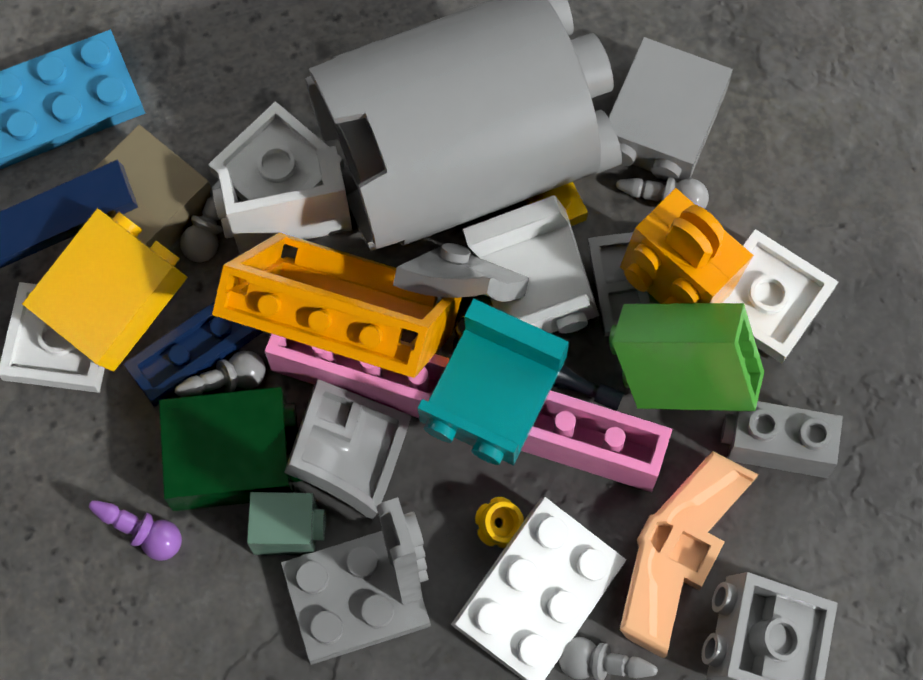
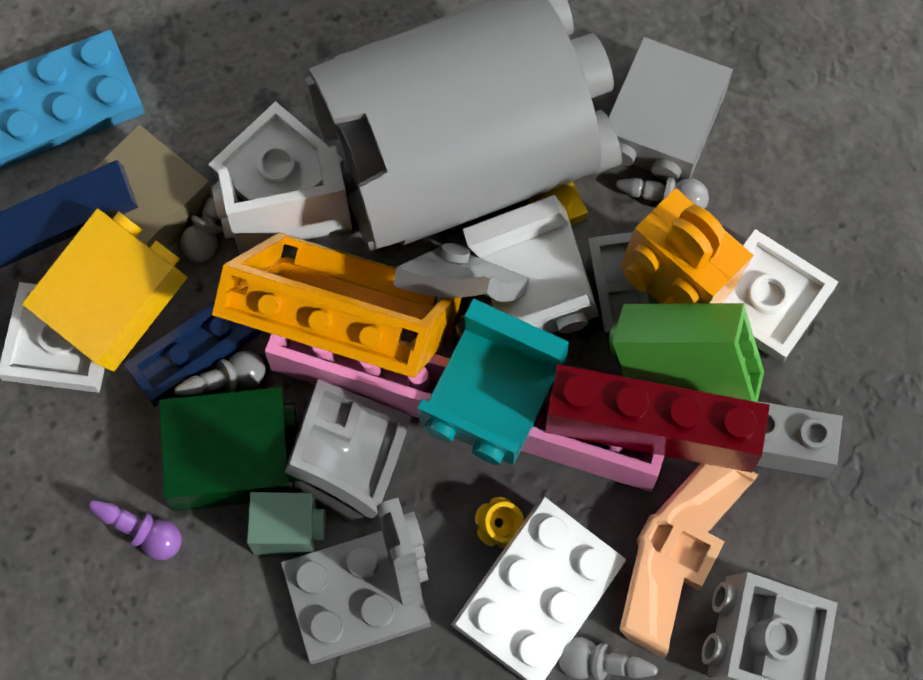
(657, 418): none -> dark red brick

